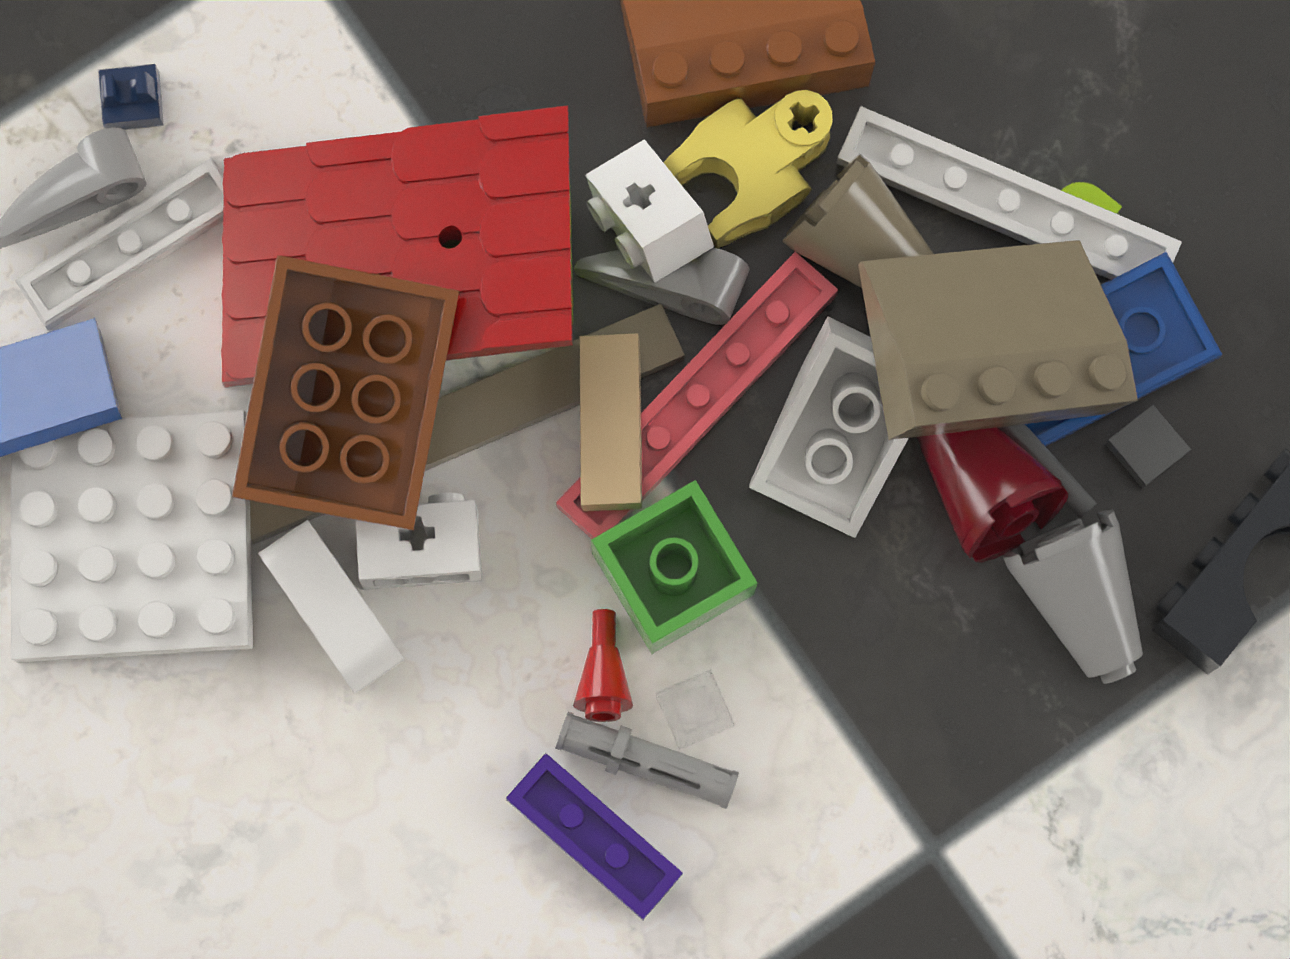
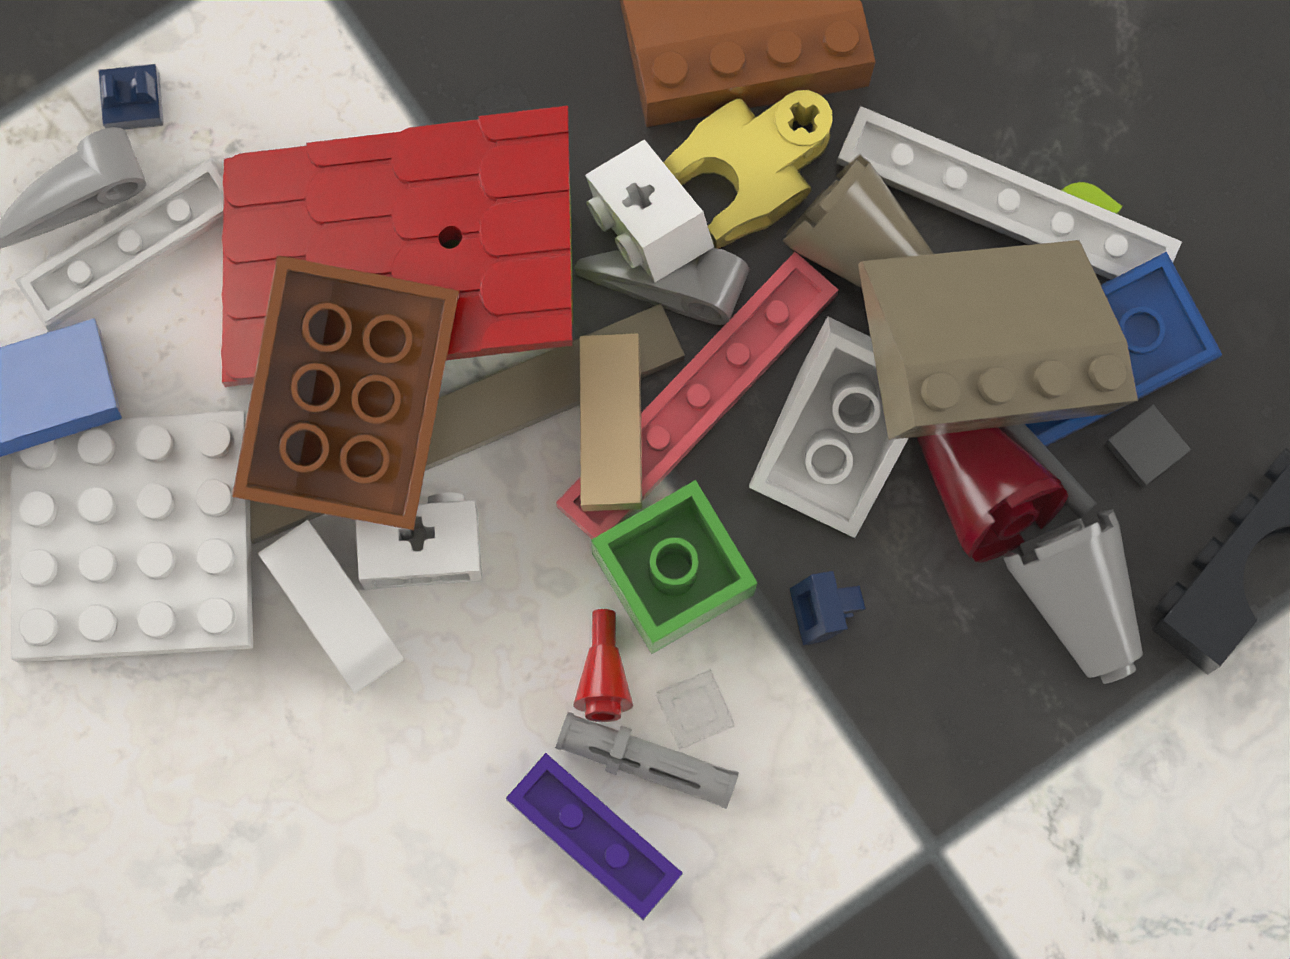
(824, 607): none -> dark blue tile

